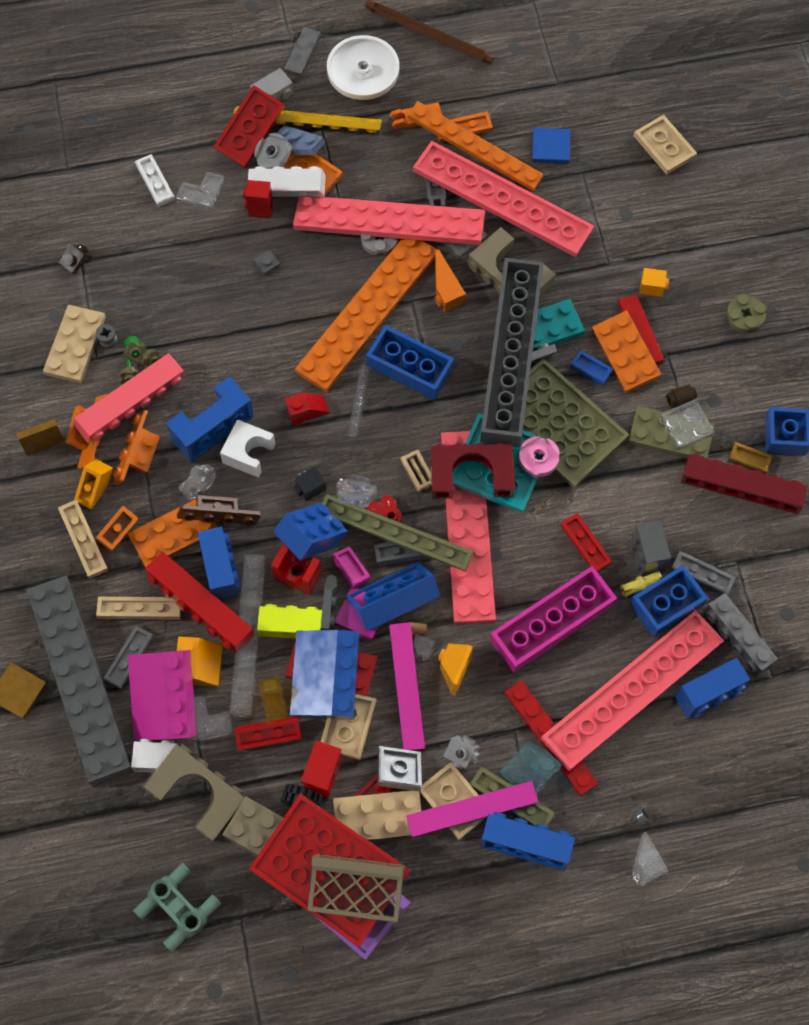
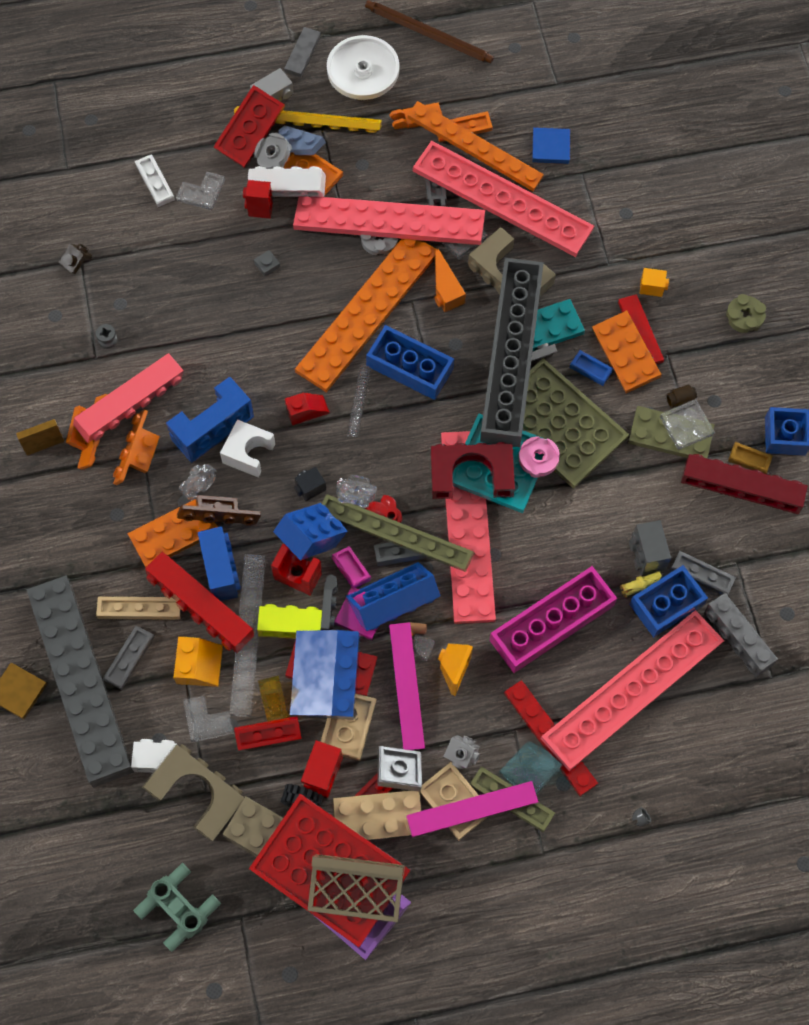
(74, 344): tan plate -> none
(83, 539): tan plate -> none
(93, 482): light orange slope -> none
(116, 528): orange brick -> none
(134, 351): olive plant -> none
(162, 695): dark pink slope -> none
(425, 485): tan tile -> none
(527, 841): blue brick -> none
(586, 543): red plate -> none
(647, 862): clear slope -> none
(665, 144): tan plate -> none
(712, 689): blue brick -> none

